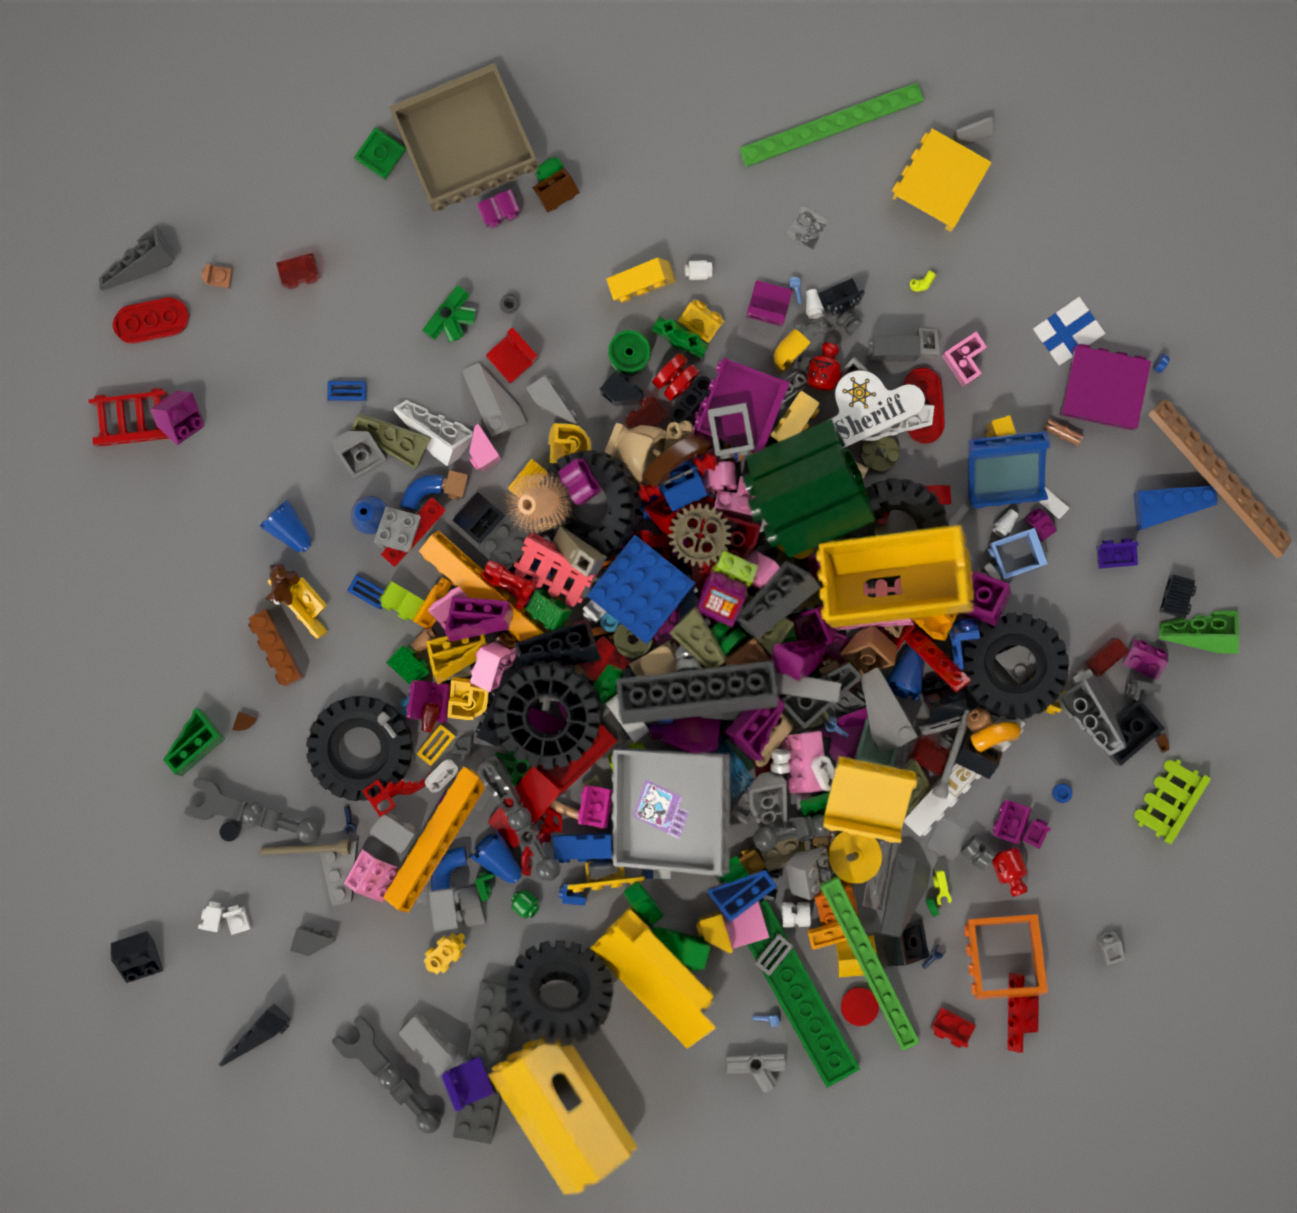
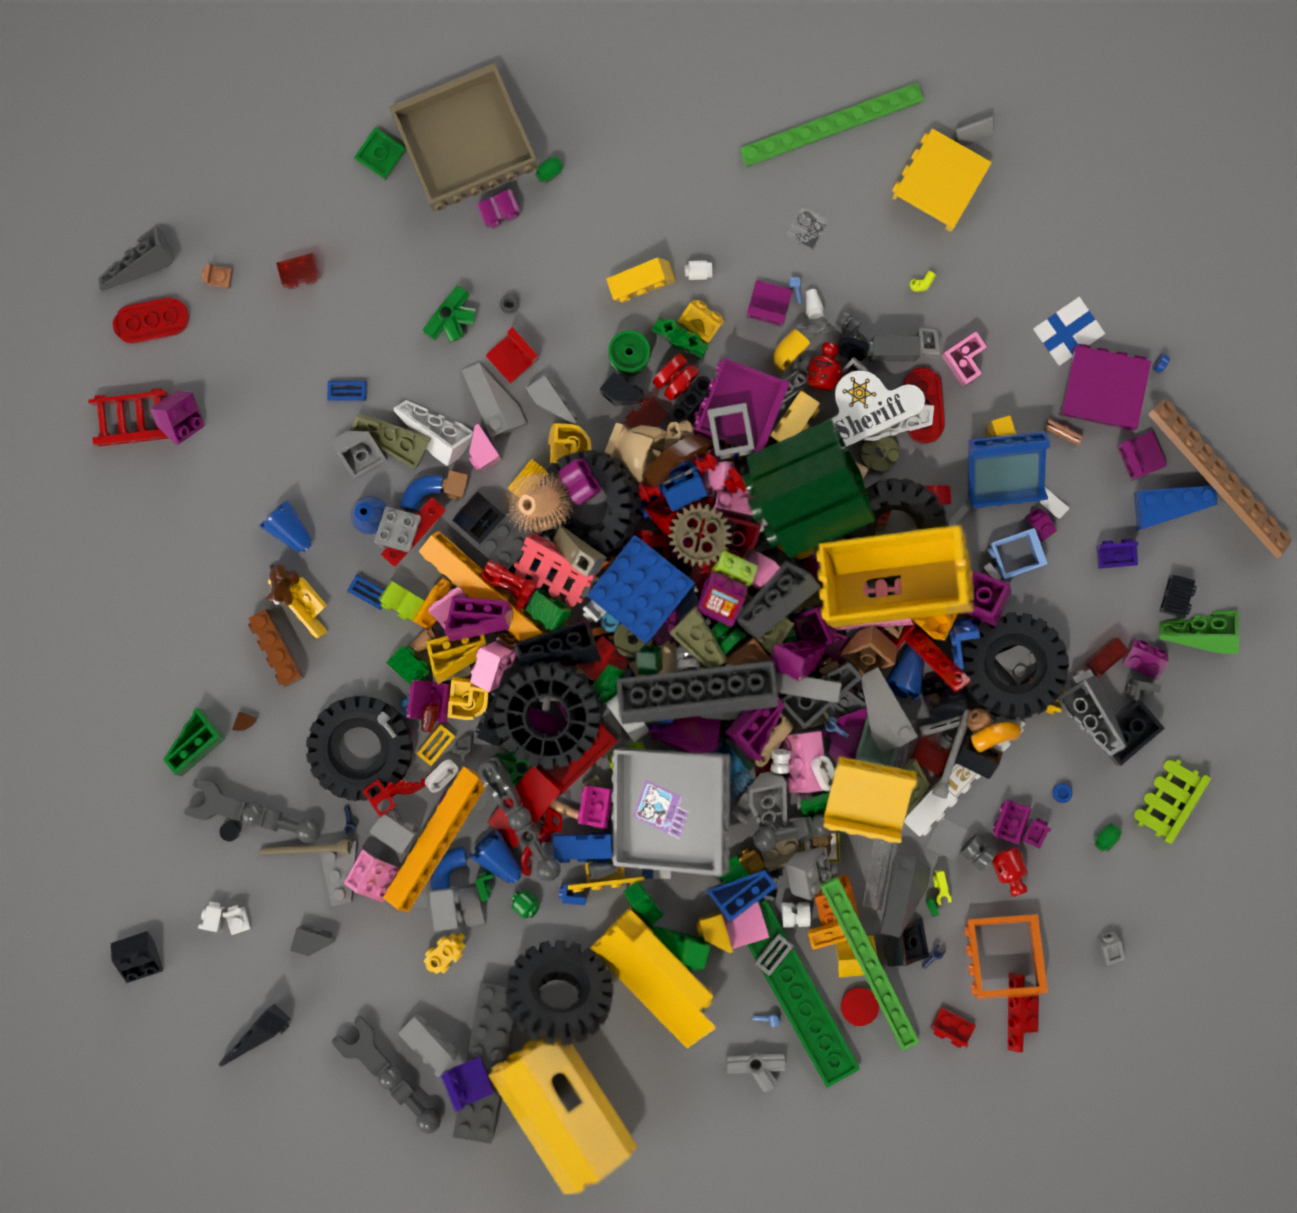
(556, 190): reddish brown brick -> none
(649, 660): none -> dark green brick
(735, 482): none -> red tile
(841, 296): black bracket -> none
(853, 345): none -> black piece
(855, 857): yellow piece -> none
(1005, 524): white cone -> none
(1107, 837): none -> green brick
(1141, 455): none -> magenta bracket
(1162, 742): reddish brown tile -> none

